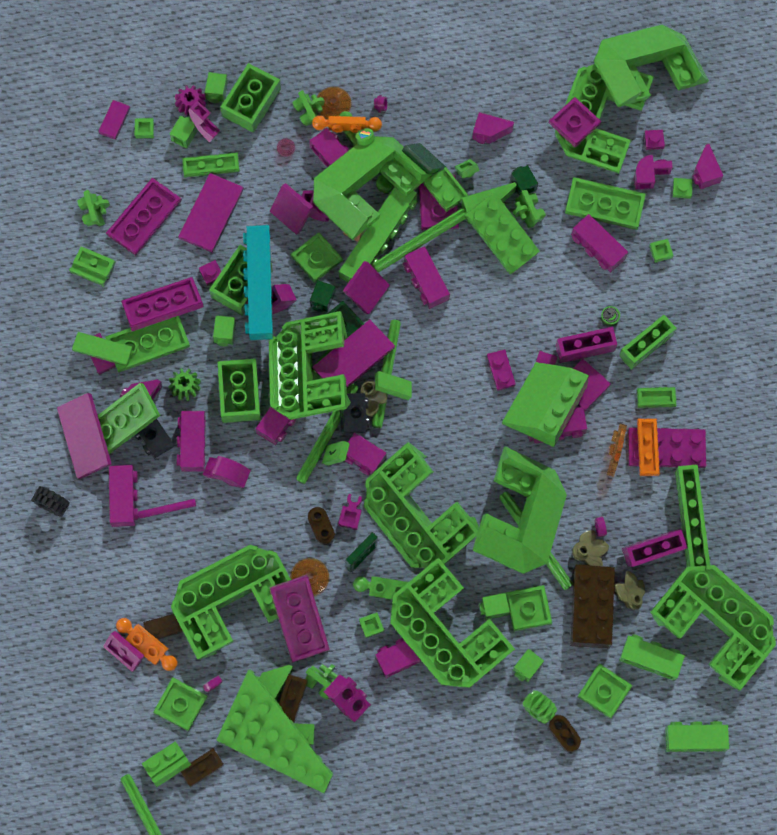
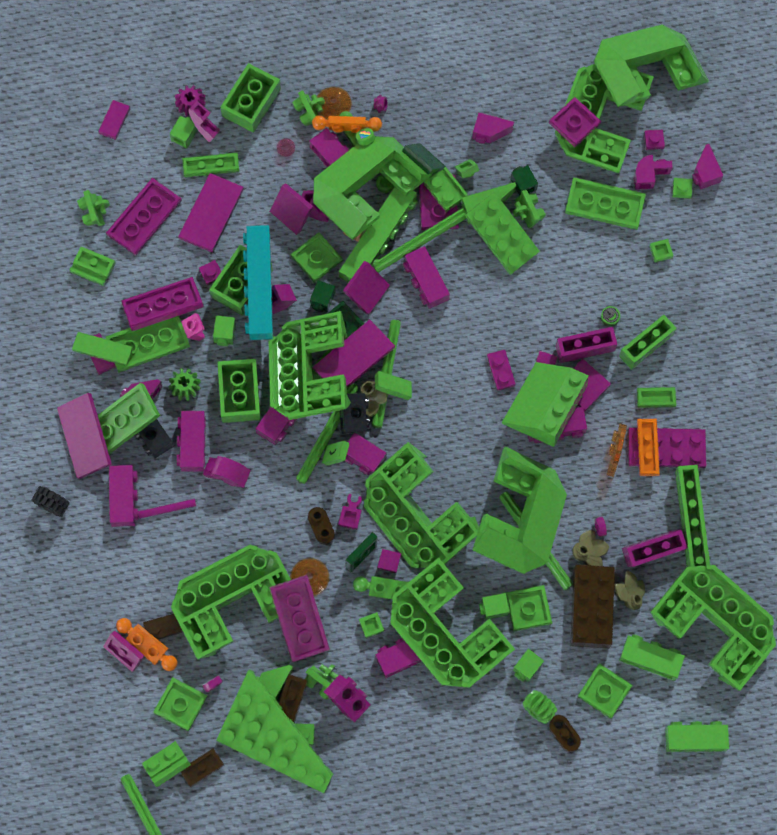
(144, 128): bright green plate -> none
(193, 327): none -> dark pink bracket
(216, 87): bright green brick -> none
(389, 561): none -> magenta tile
(599, 243): magenta brick -> none

